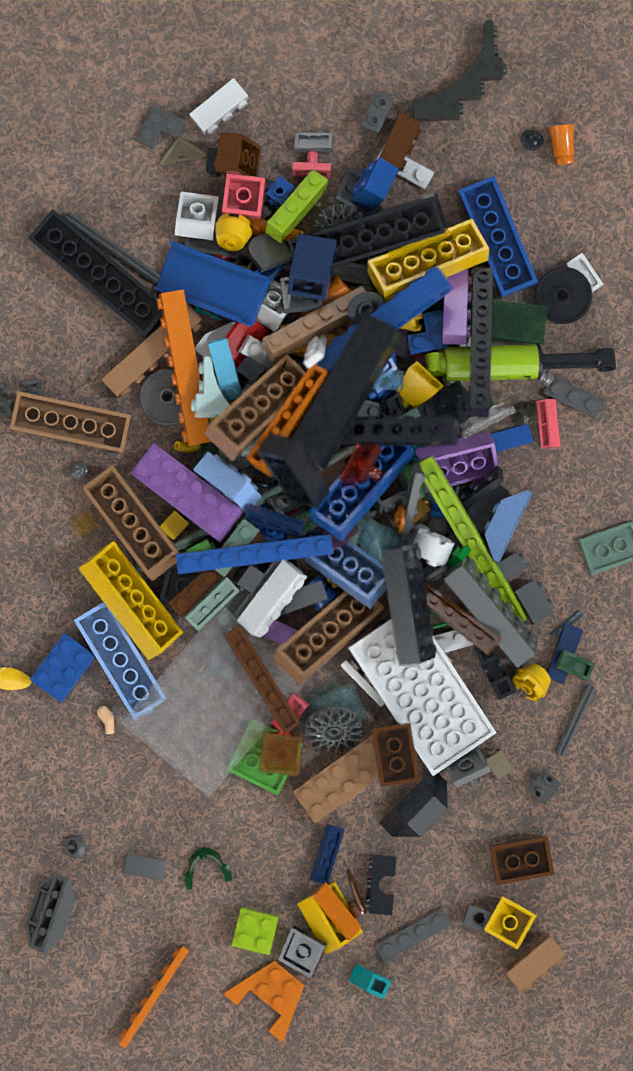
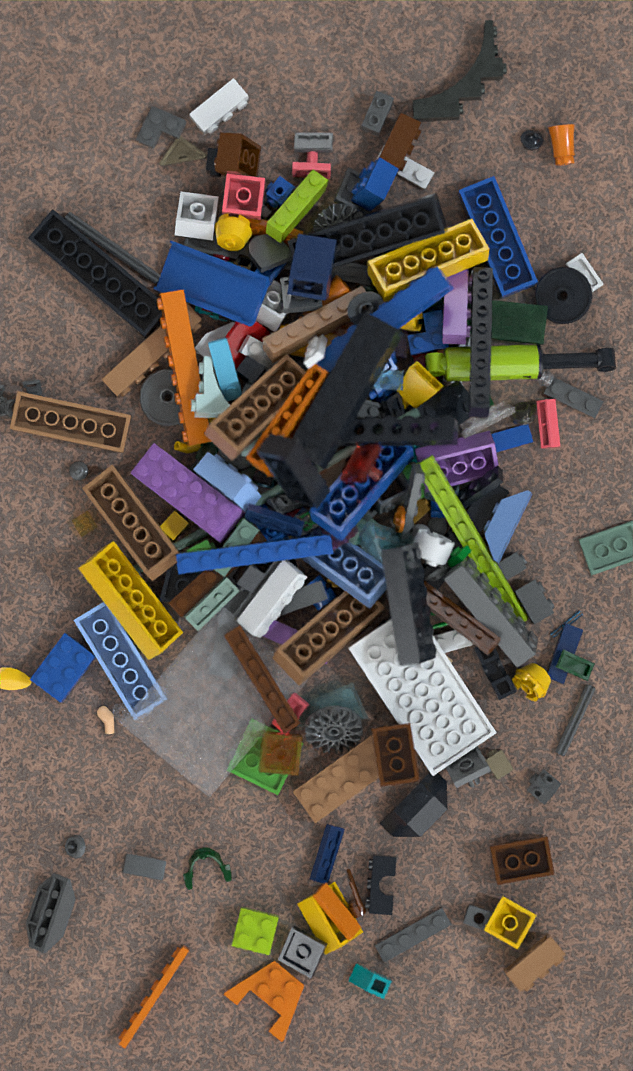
(352, 669): white plate -> none

